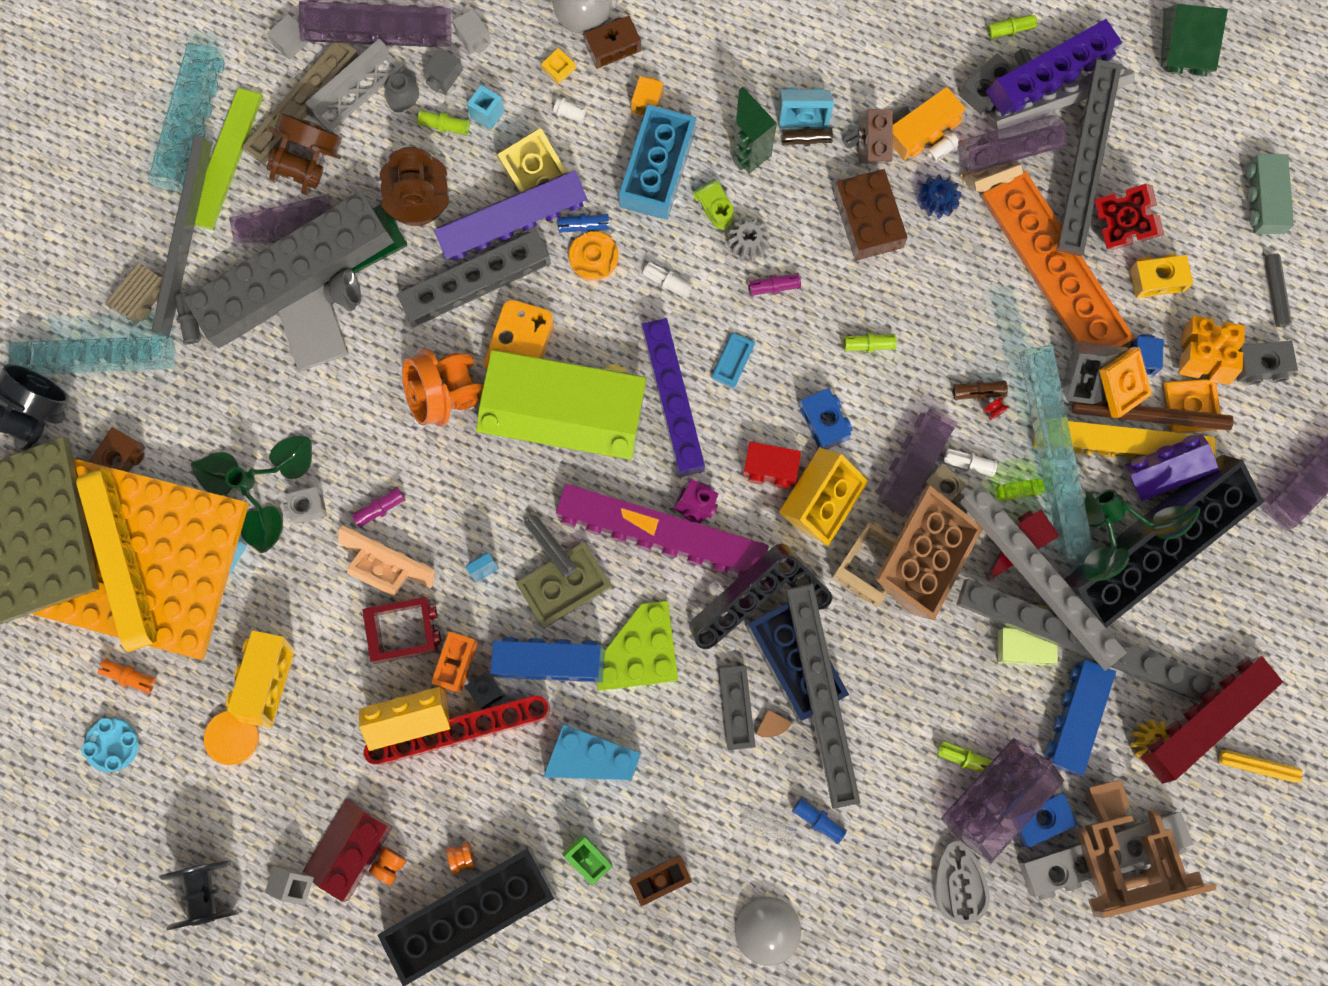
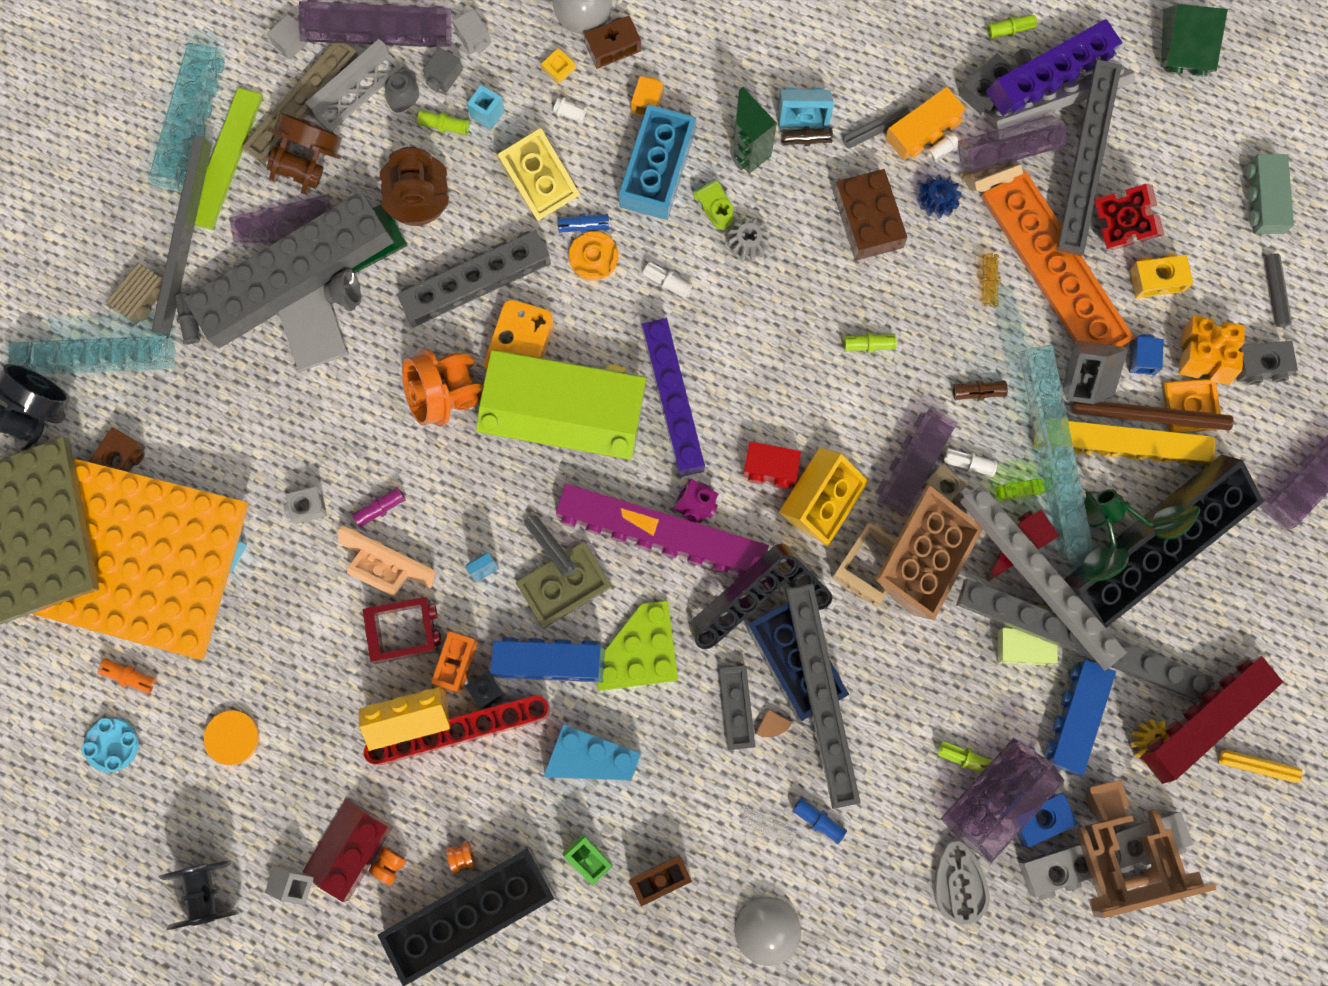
(116, 559): yellow beam -> none
(221, 473): dark green plant -> none
(260, 679): yellow brick -> none
(511, 214): dark purple brick -> none
(733, 360): dark azure tile -> none
(774, 284): magenta pin -> none
(821, 404): blue brick -> none
(875, 136): reddish brown brick -> none
(990, 280): none -> clear yellow pin
(996, 408): red bush -> none
(1125, 382): light orange tile -> none
(1172, 466): dark purple brick -> none

